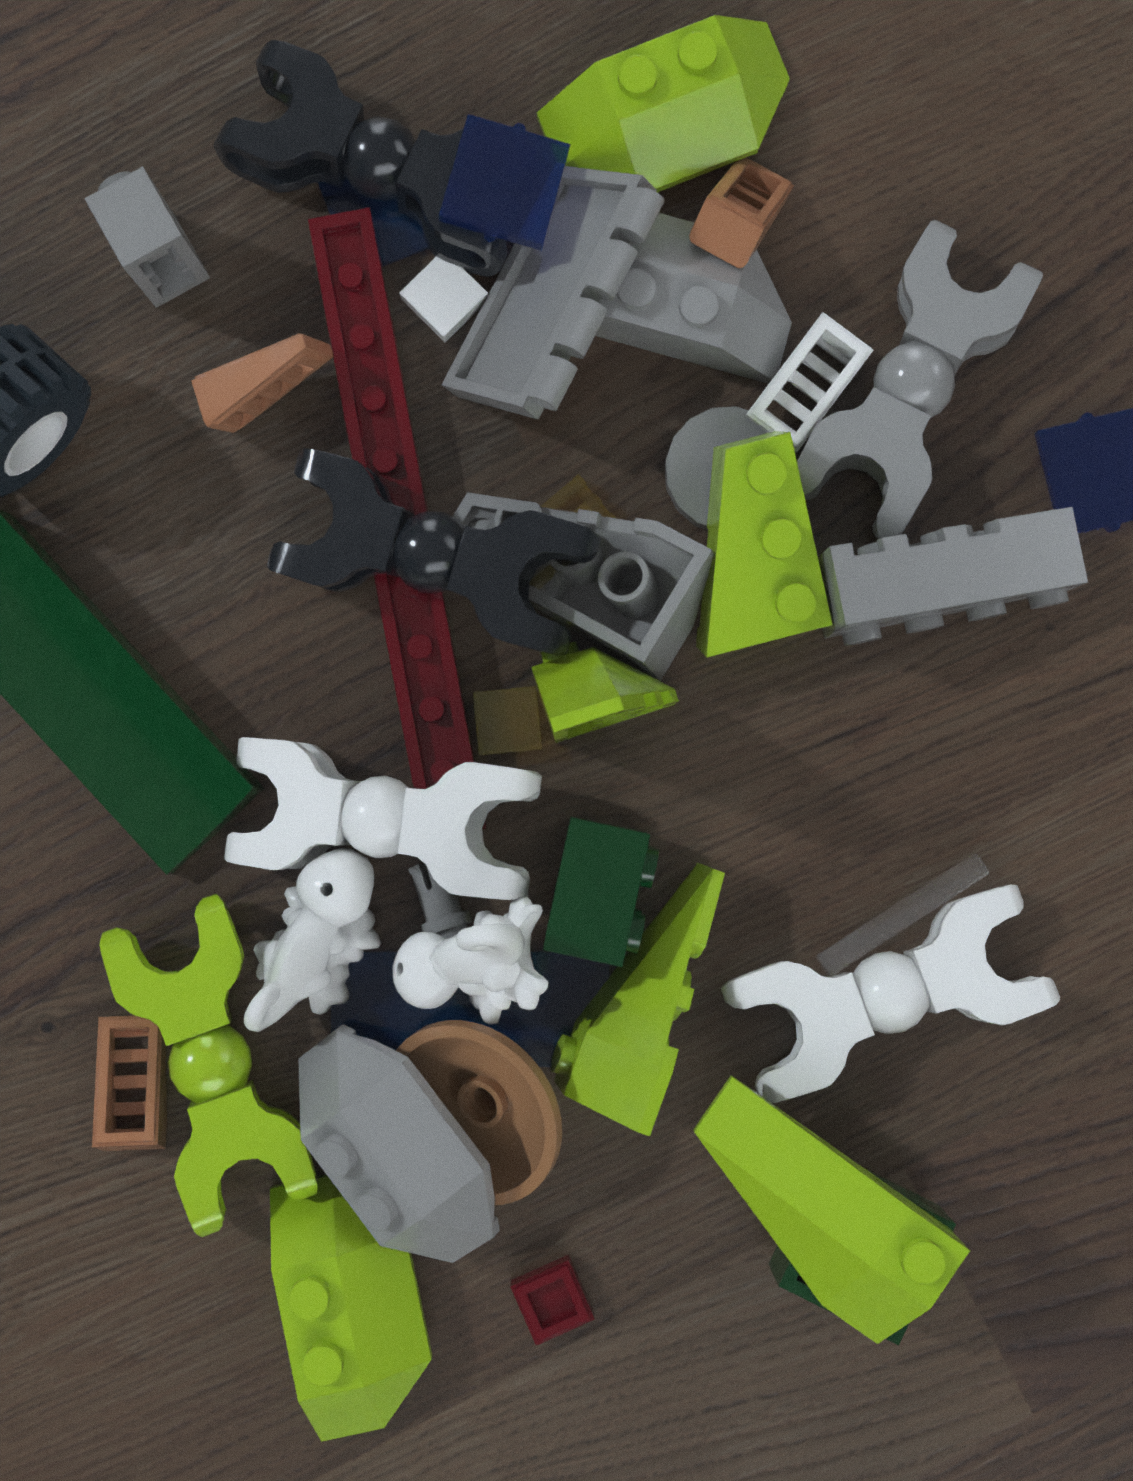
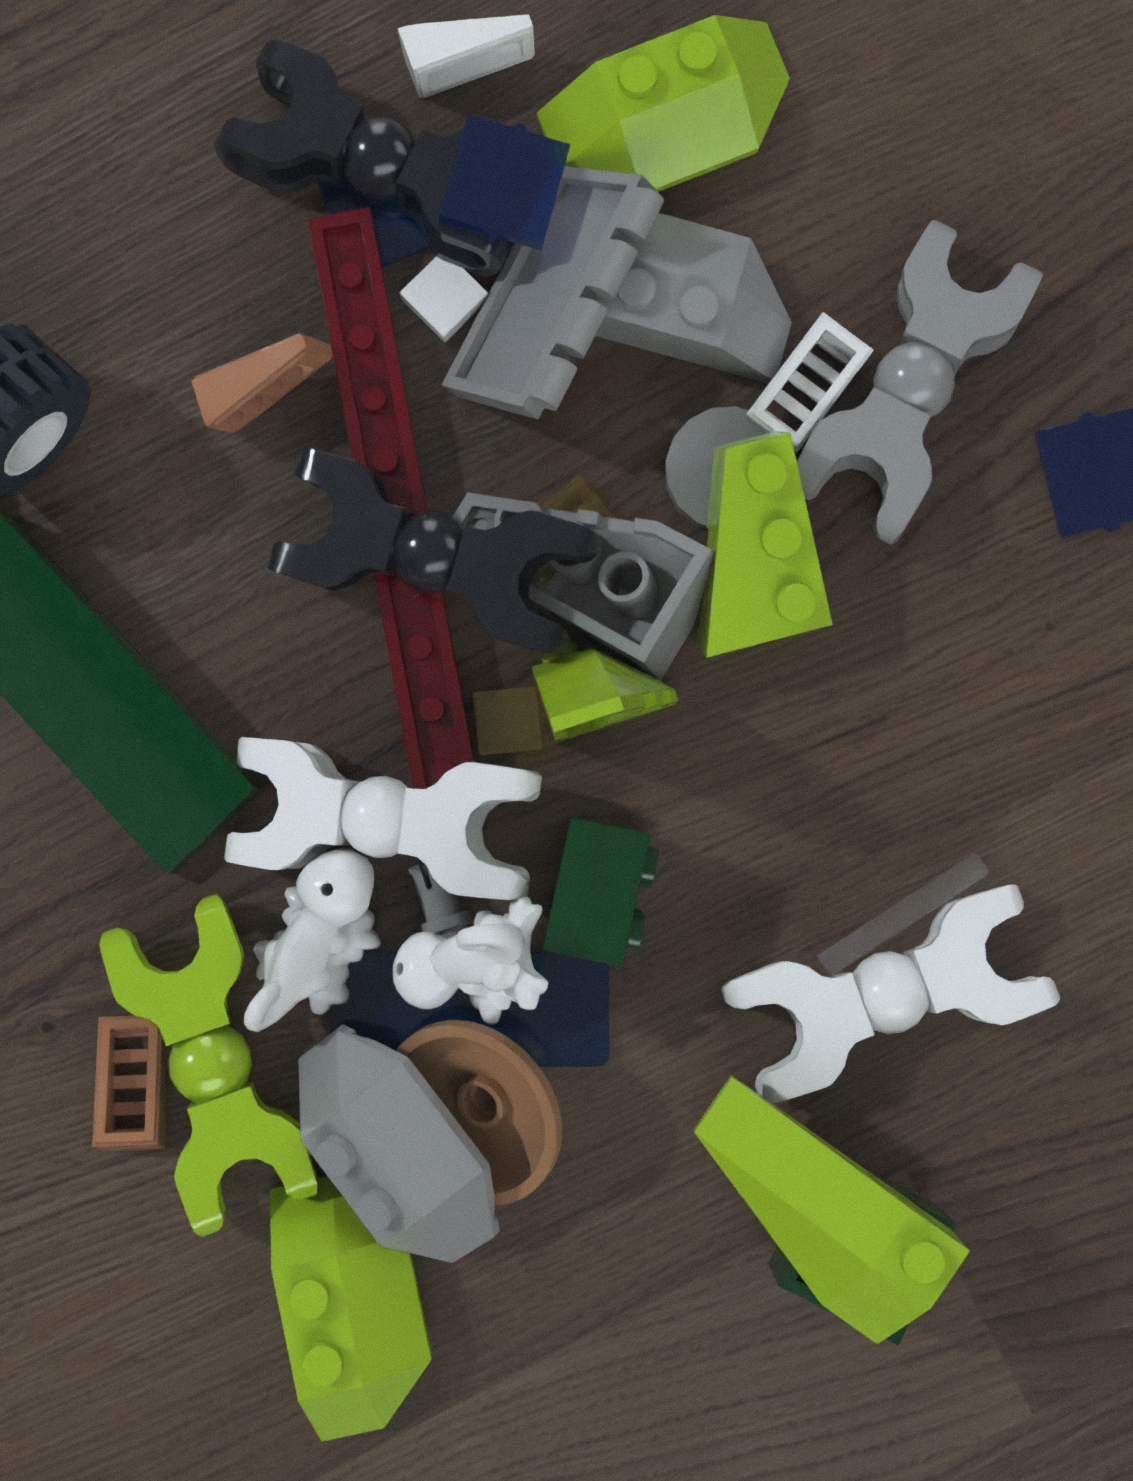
(146, 236): light grey brick -> none
(464, 50): none -> white slope
(552, 1300): dark red tile -> none
(620, 1042): lime wedge -> none
(740, 212): nougat slope -> none
(951, 573): light grey wedge -> none

